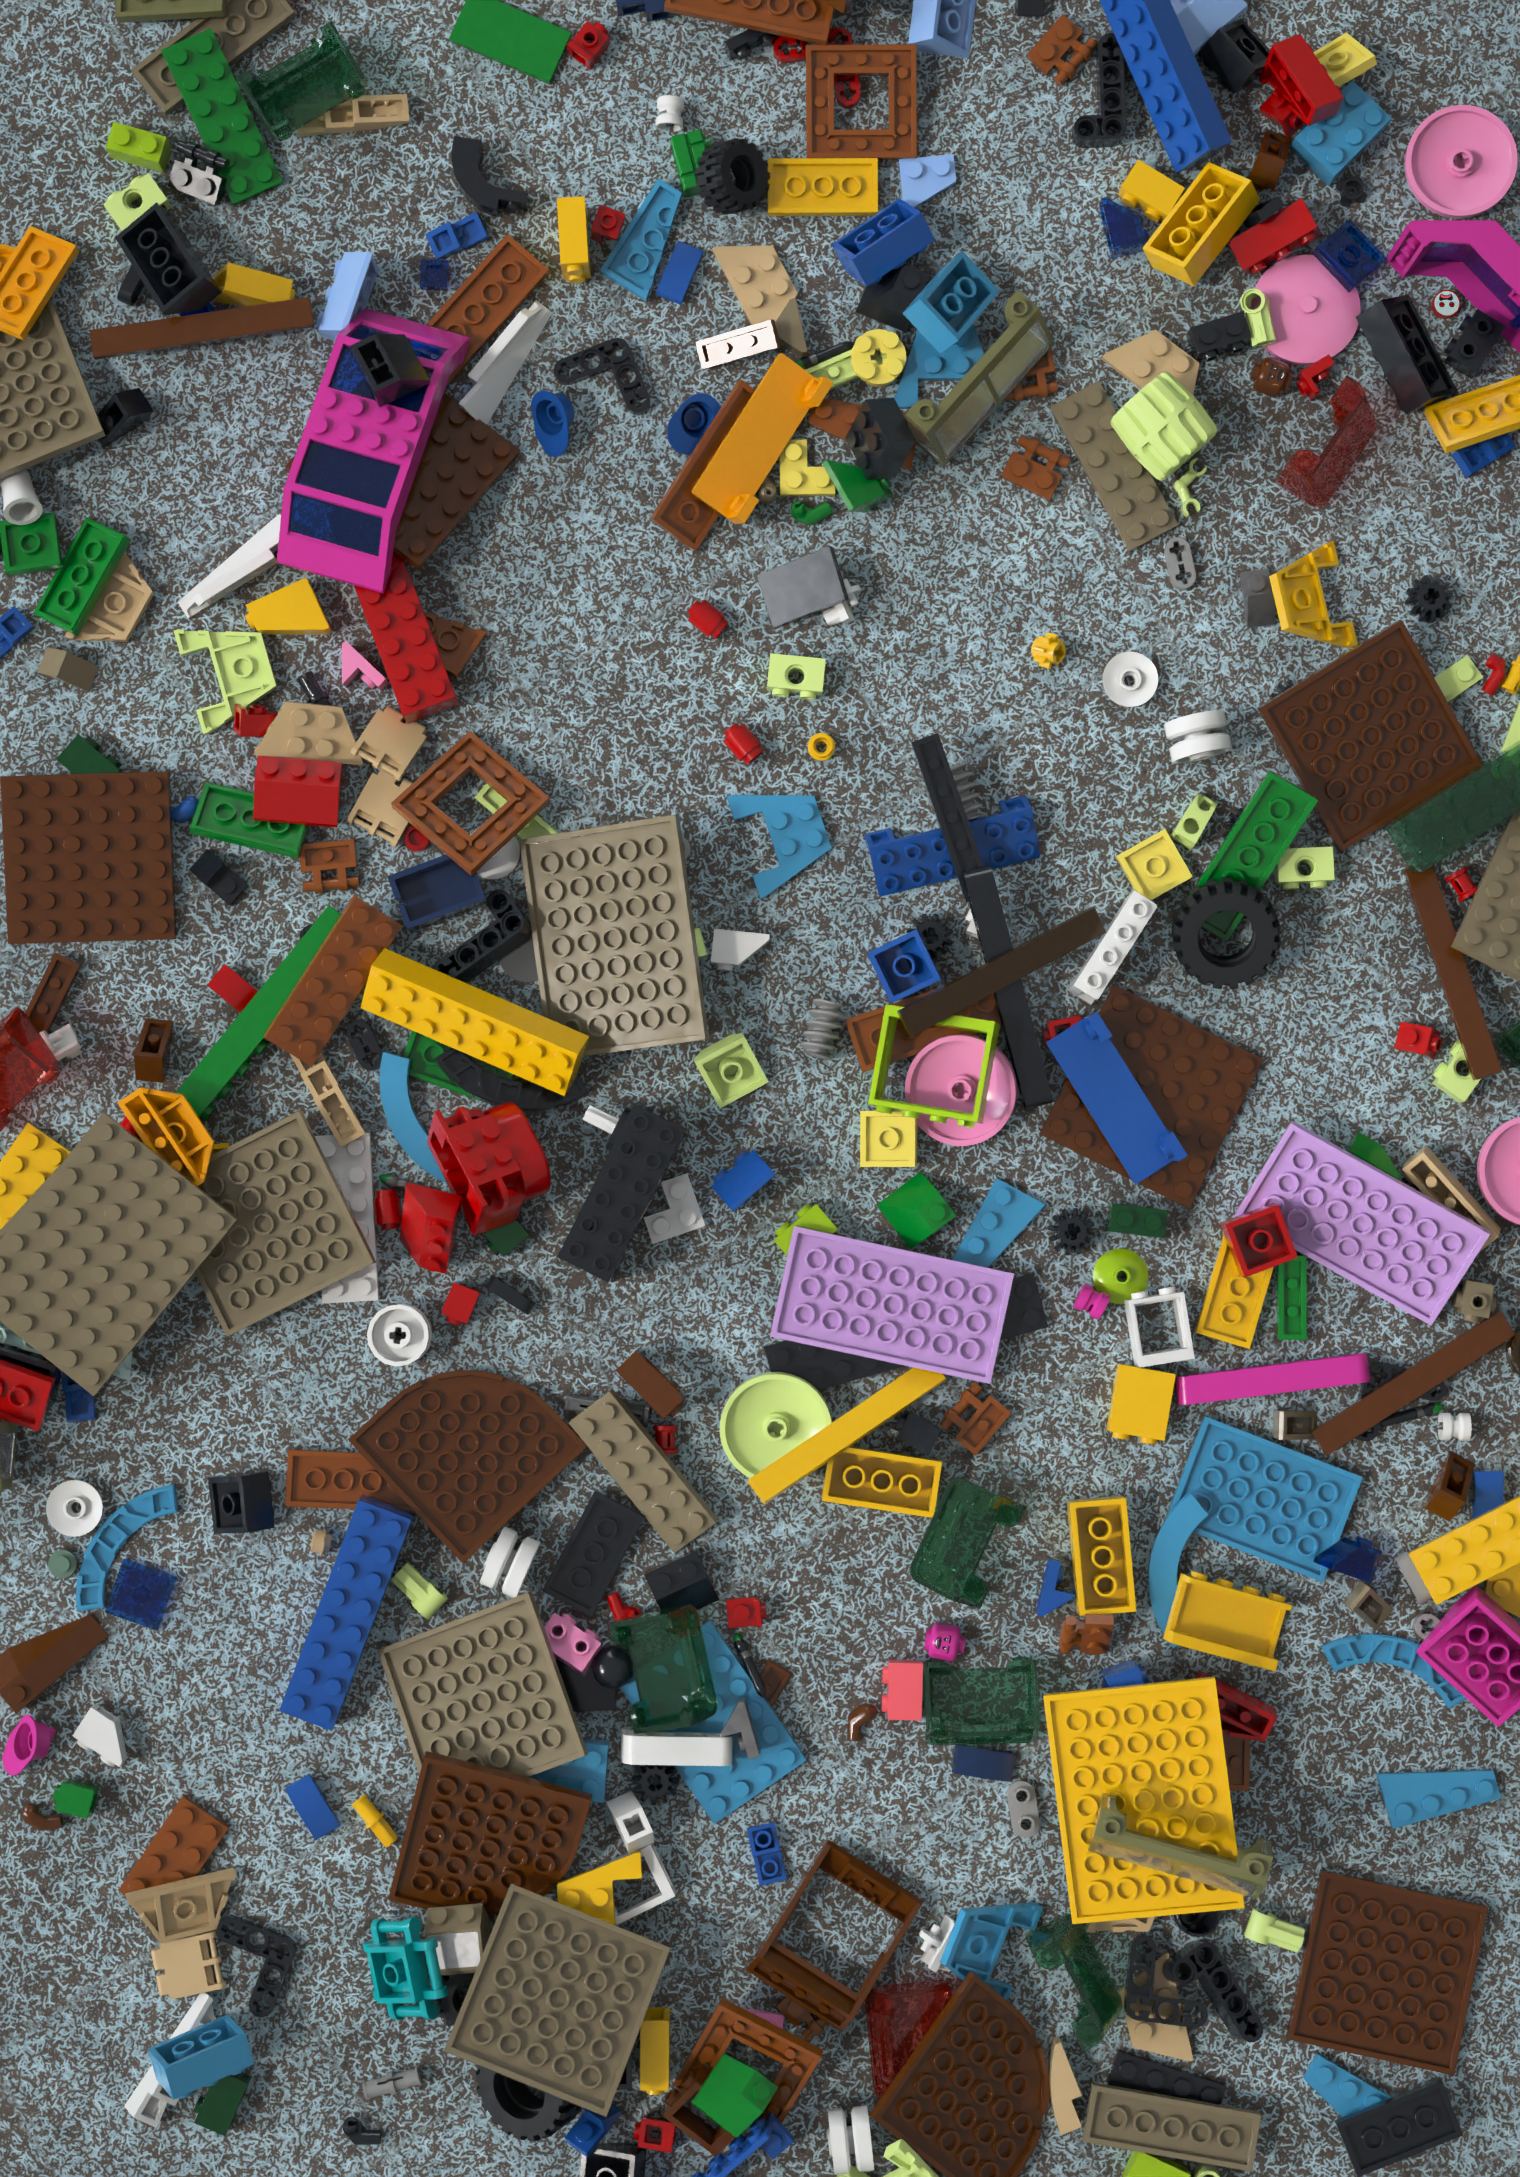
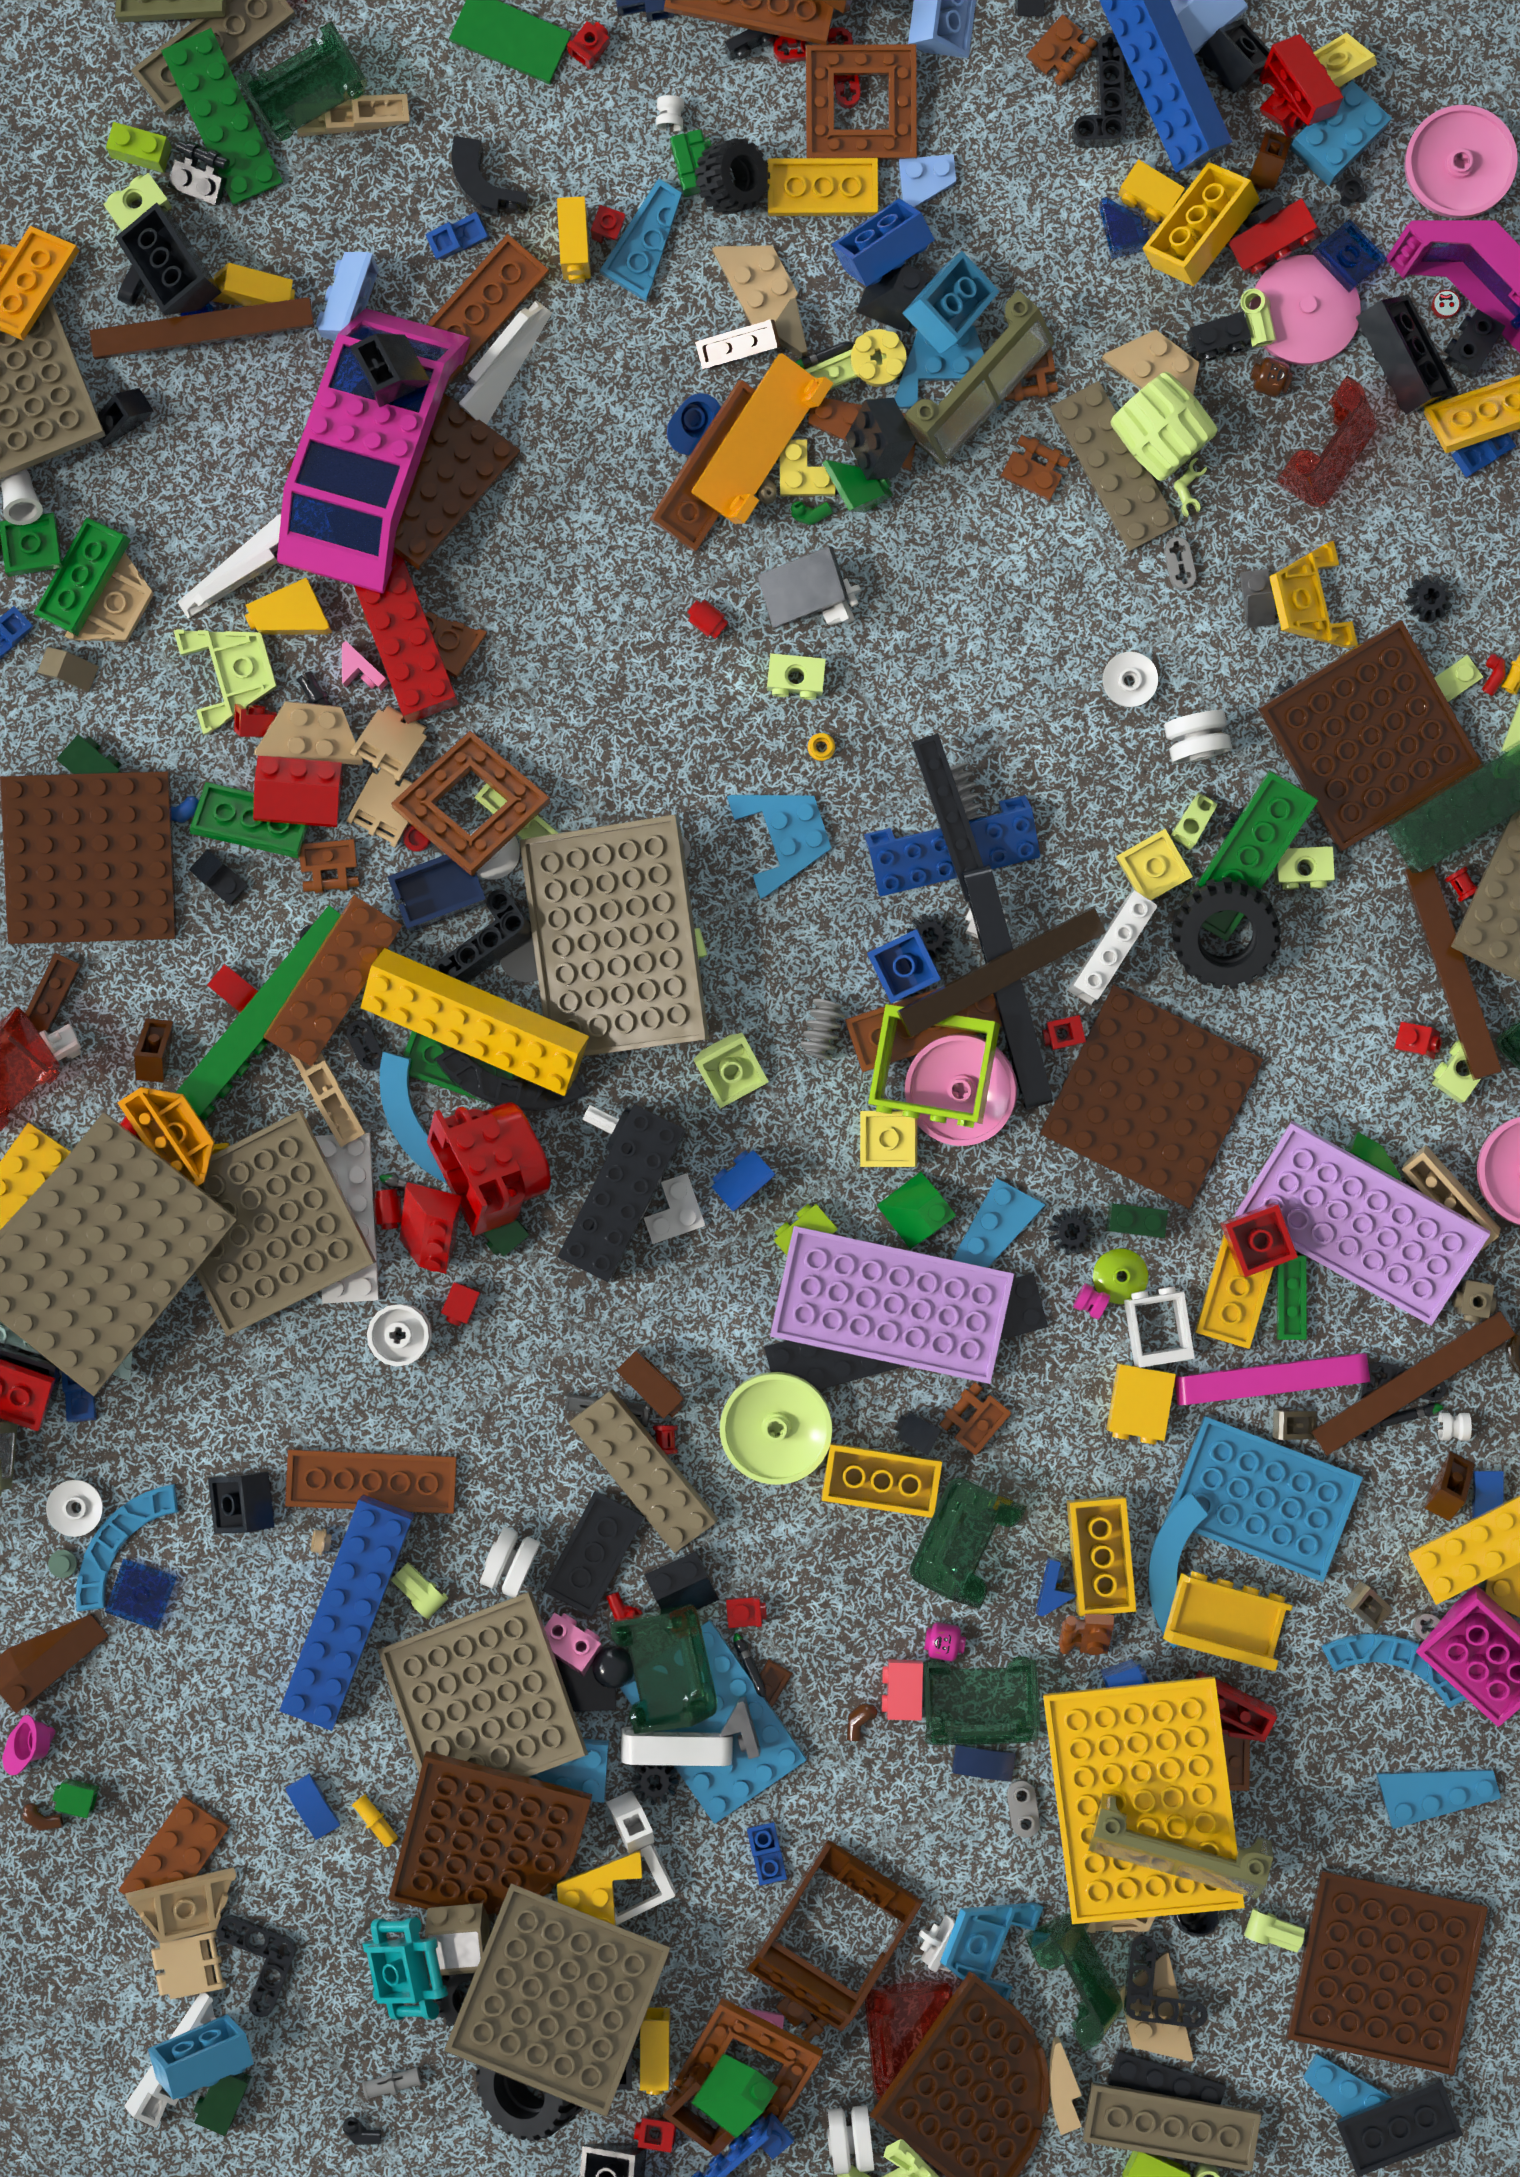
(103, 1734): white slope -> none
(434, 275): clear blue plate -> none
(467, 1452): reddish brown plate -> none
(509, 1294): black beam -> none
(552, 421): blue piece -> none
(591, 2129): blue slope -> none
(616, 365): black beam -> none
(679, 272): blue slope -> none
(735, 947): white slope -> none
(743, 743): red brick -> none
(843, 1432): yellow tile -> none
(1048, 650): yellow gear -> none
(1114, 1098): blue bracket -> none
(1219, 1994): black beam -> none
(1318, 372): red bracket -> none
(1351, 1558): clear blue slope -> none
(1413, 1578): light grey beam -> none

